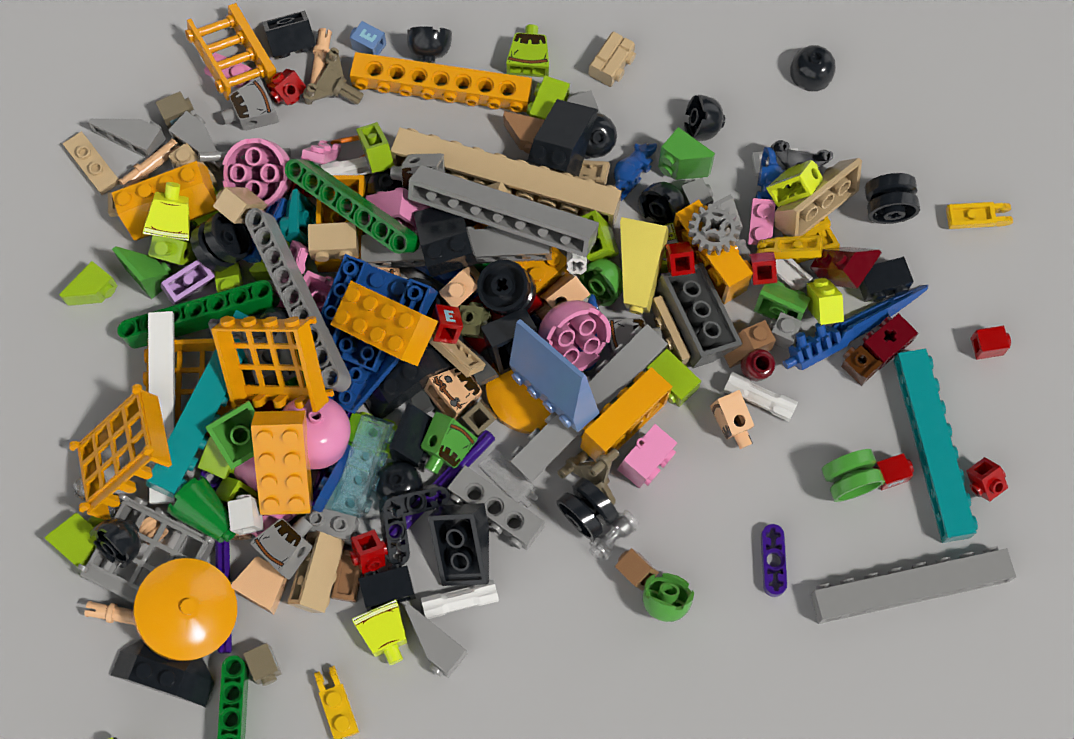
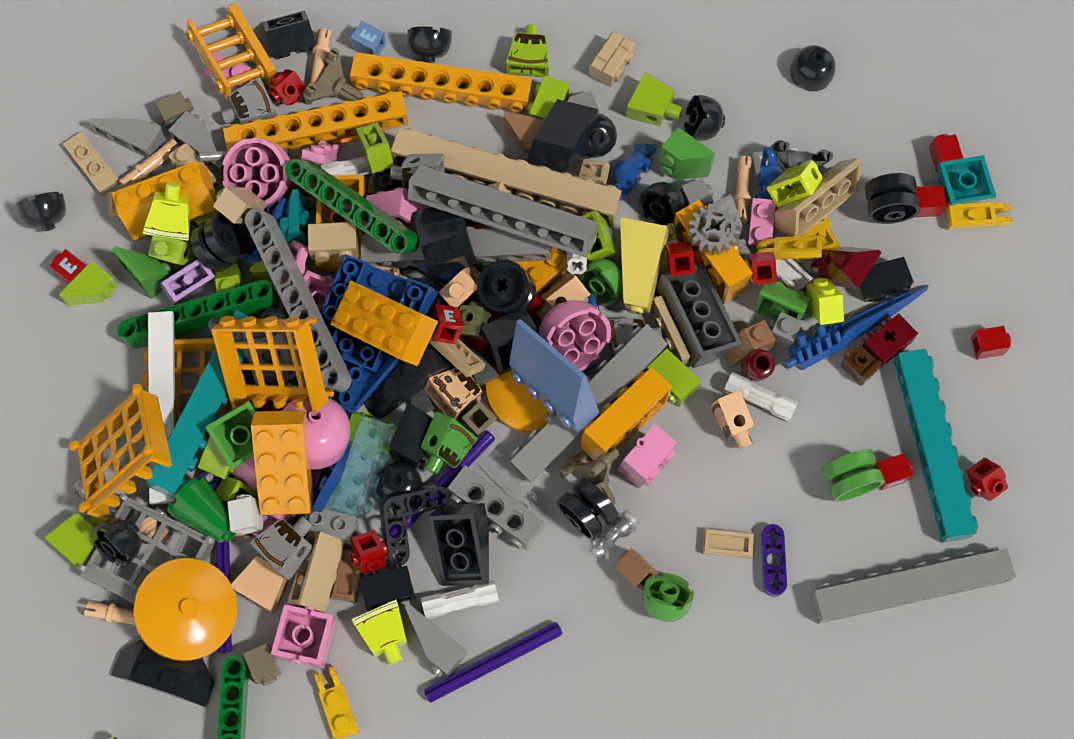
(43, 210): none -> black cylinder
(66, 266): none -> red brick
(304, 636): none -> bright pink brick
(325, 115): none -> light orange brick
(493, 662): none -> dark purple axle
(652, 102): none -> lime torso
(728, 543): none -> tan tile
(742, 196): none -> light nougat pin
(931, 201): none -> red brick
(945, 148): none -> red brick
(966, 180): none -> teal slope

